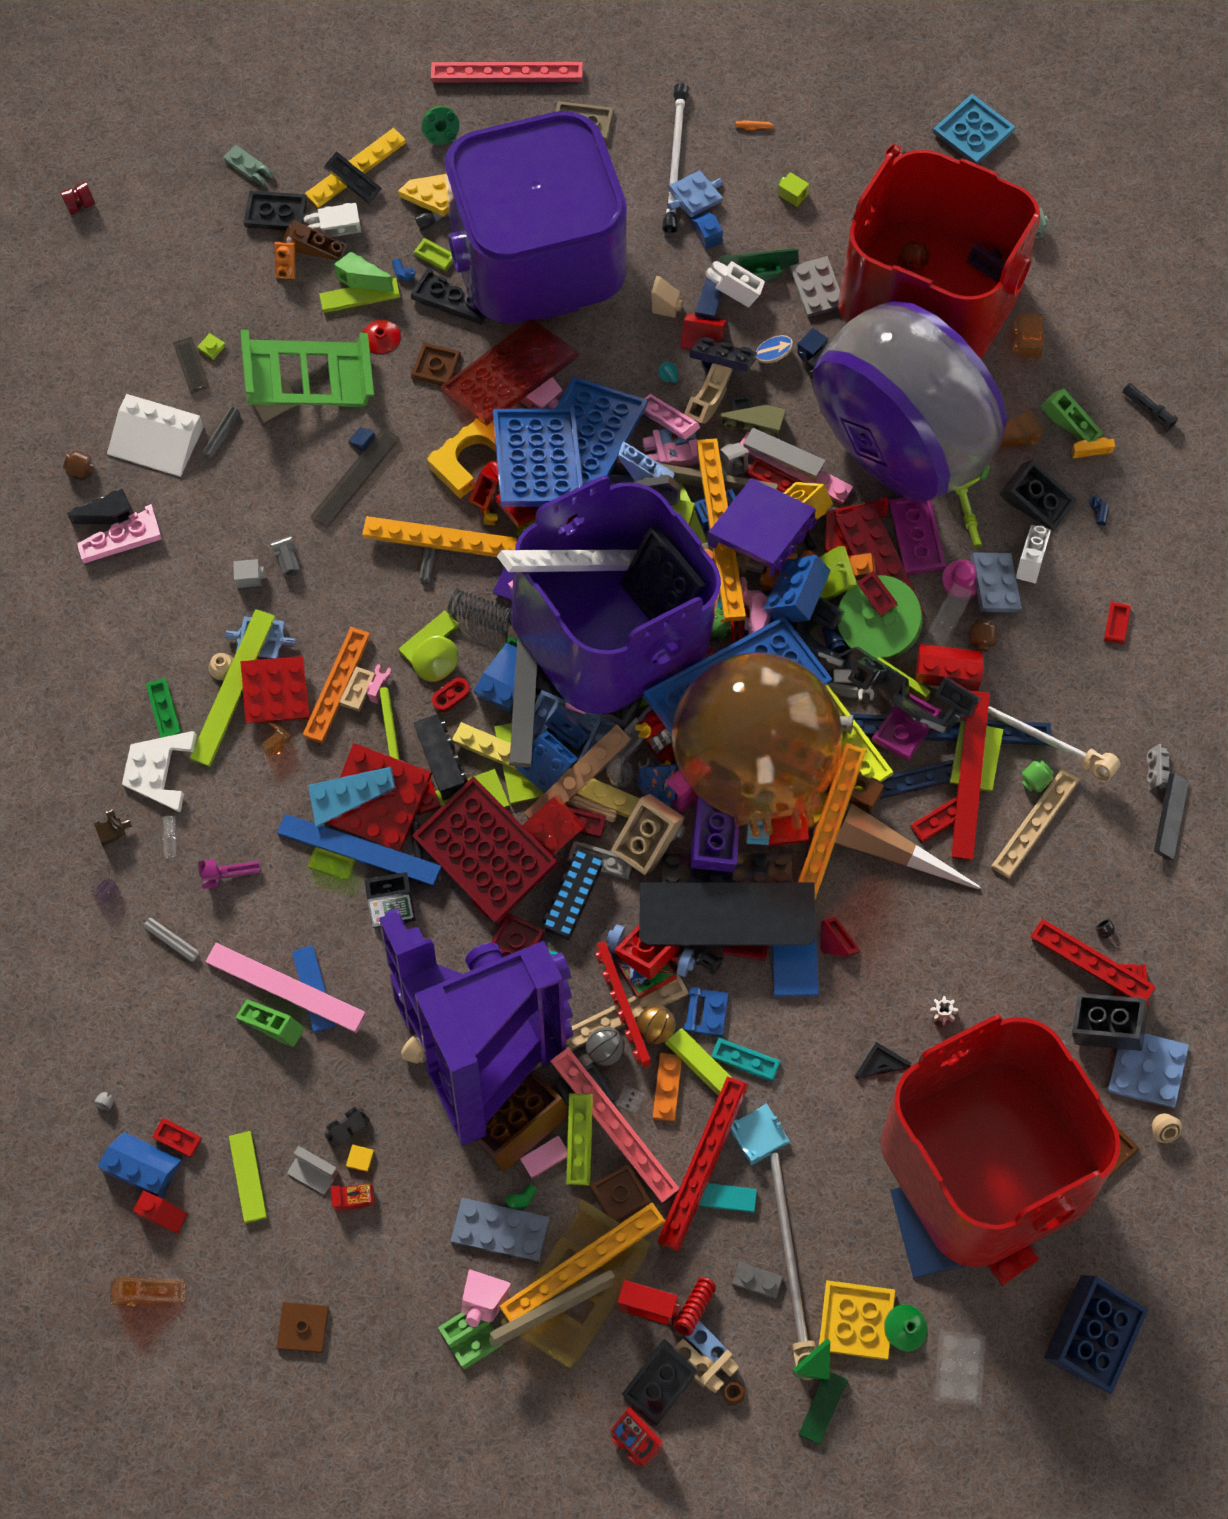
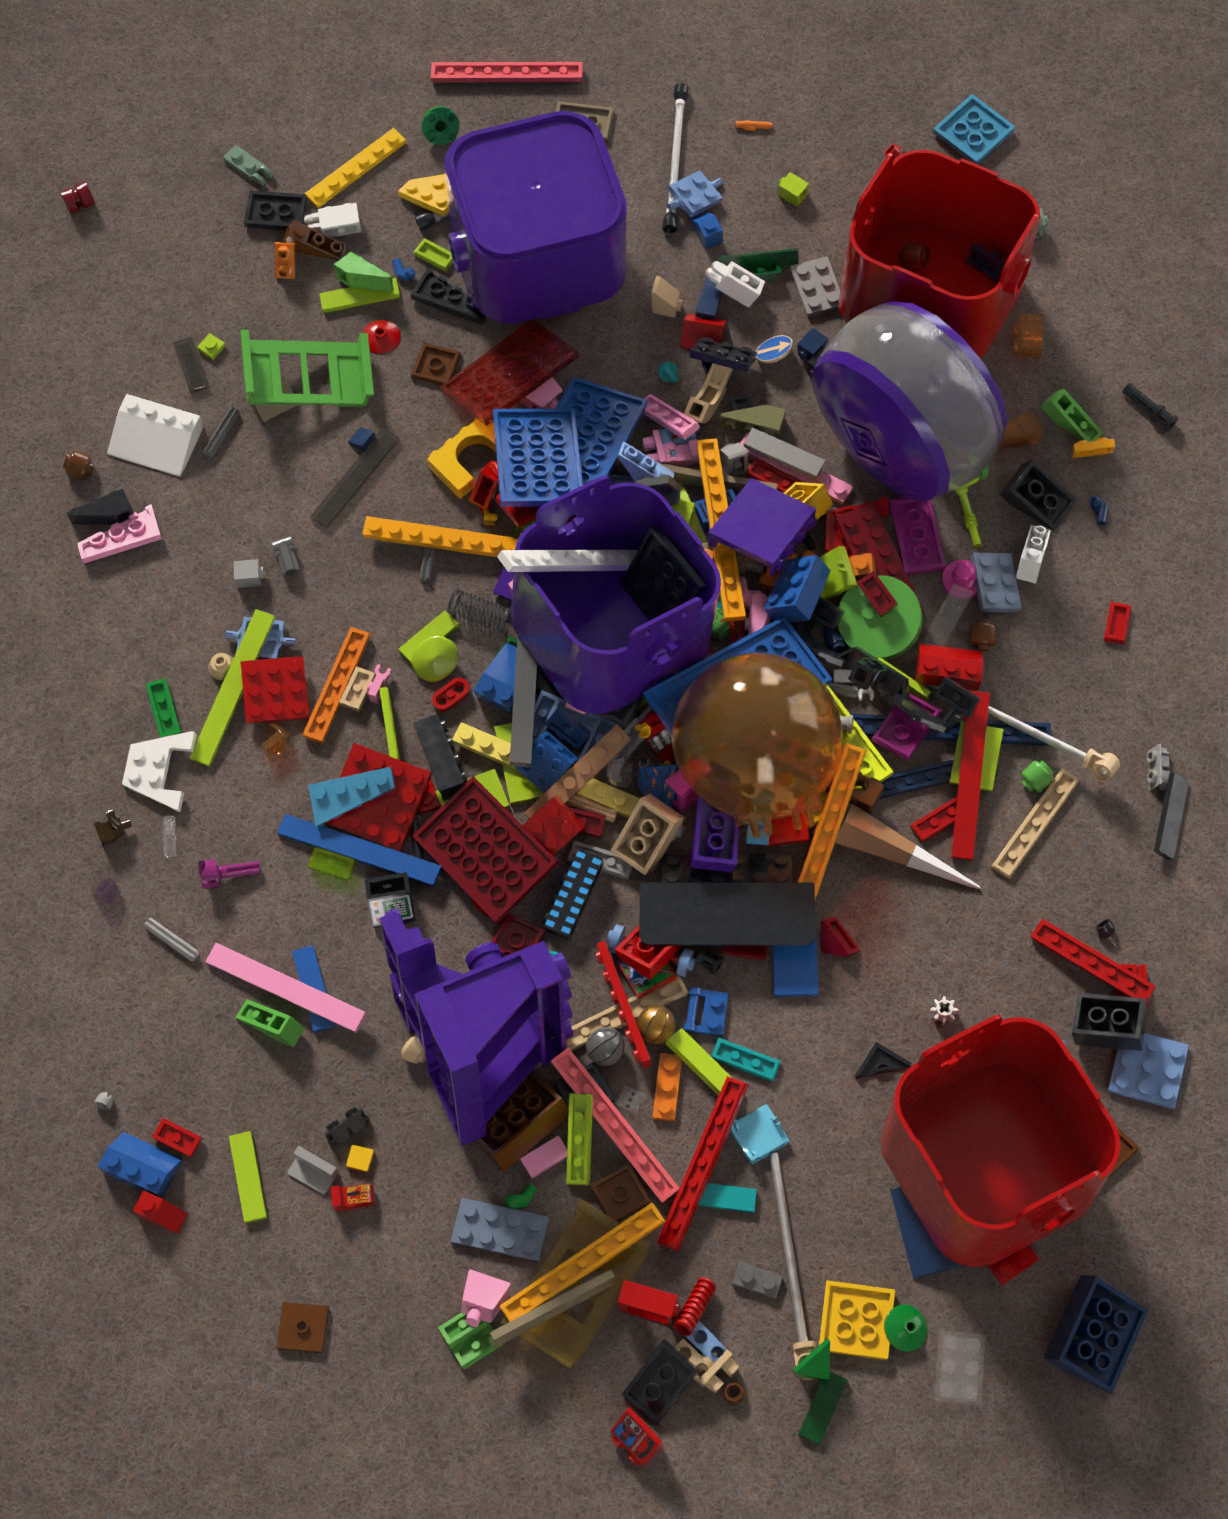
(146, 1291): clear orange slope -> none
(352, 177): black plate -> none
(1166, 1128): tan cone -> none

